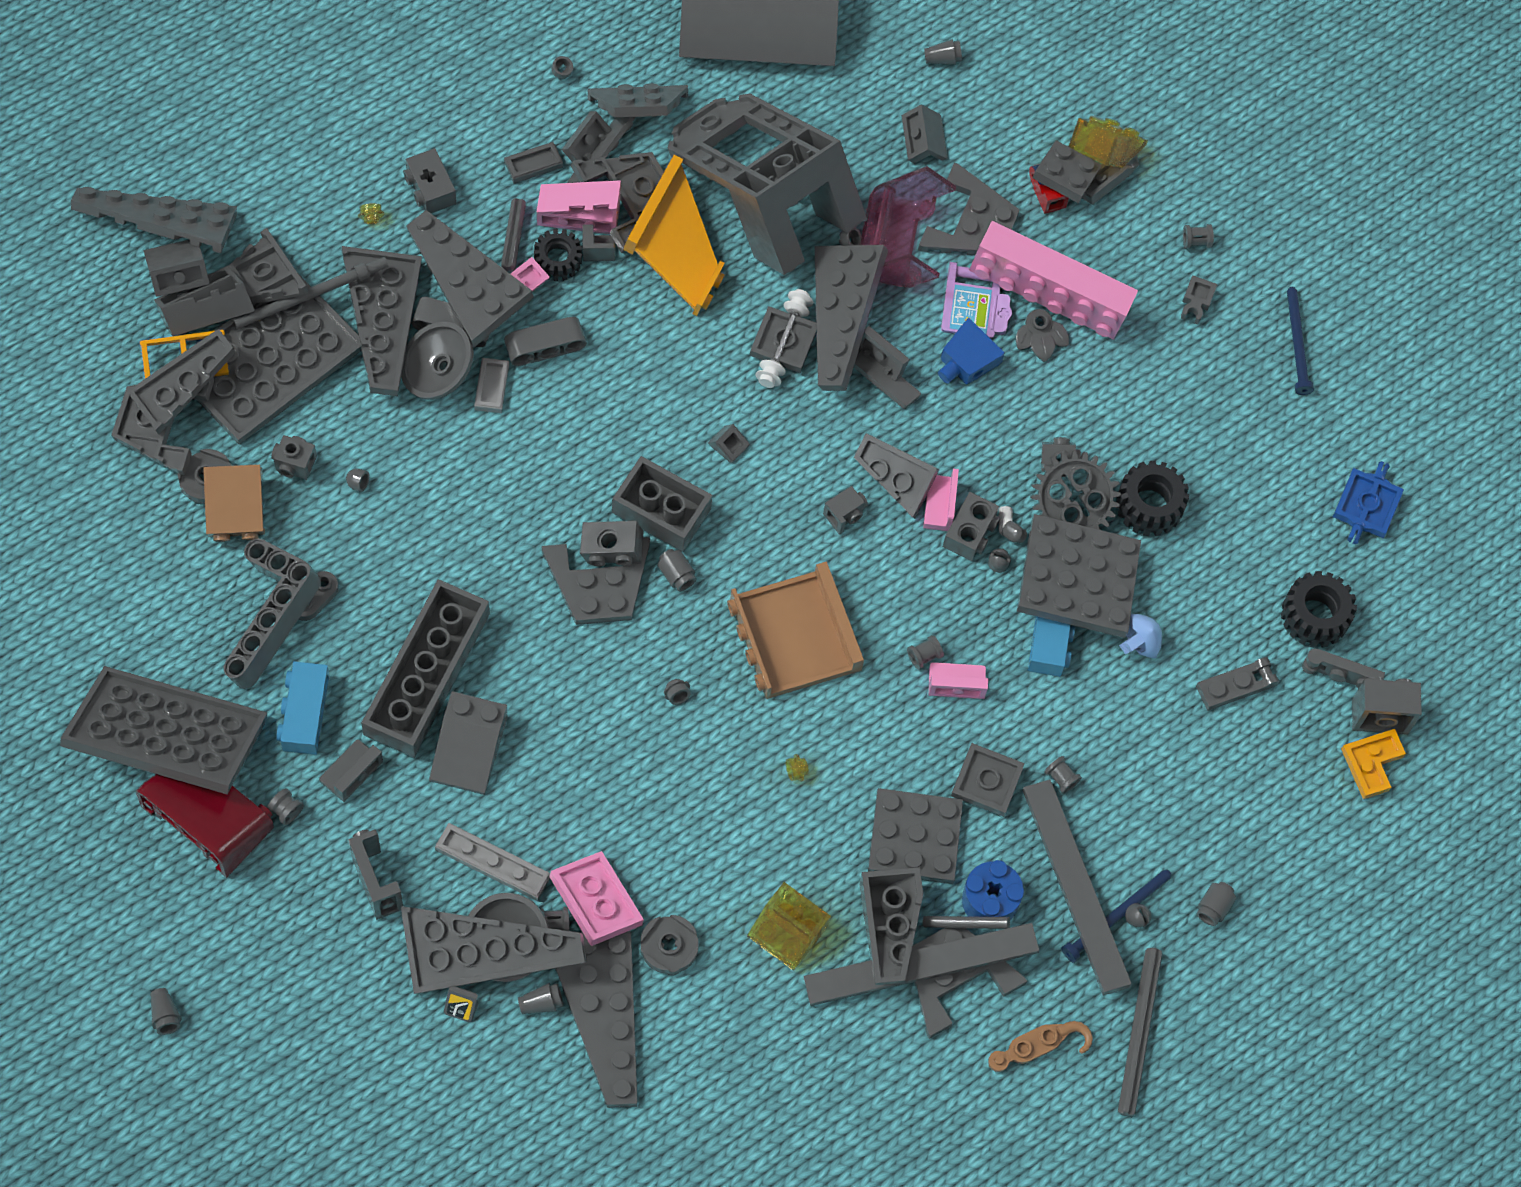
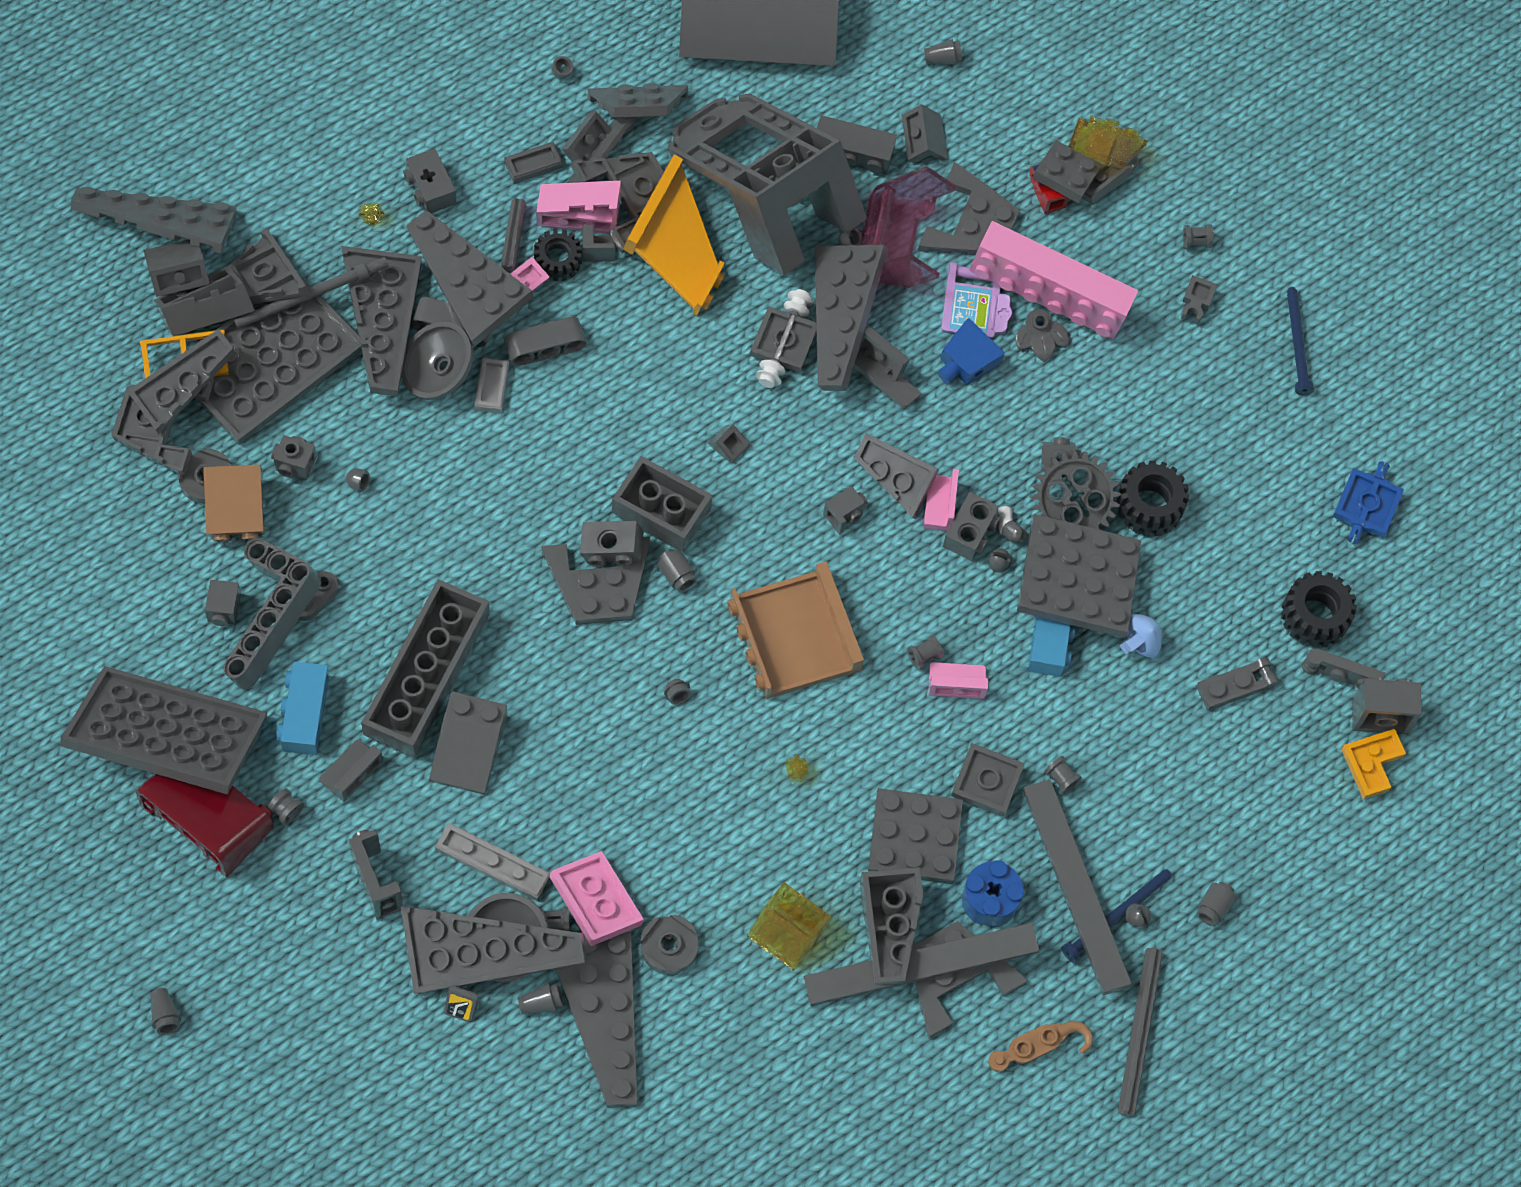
(222, 602): none -> dark grey brick
(862, 145): none -> dark grey brick
(966, 922): dark grey bar -> none

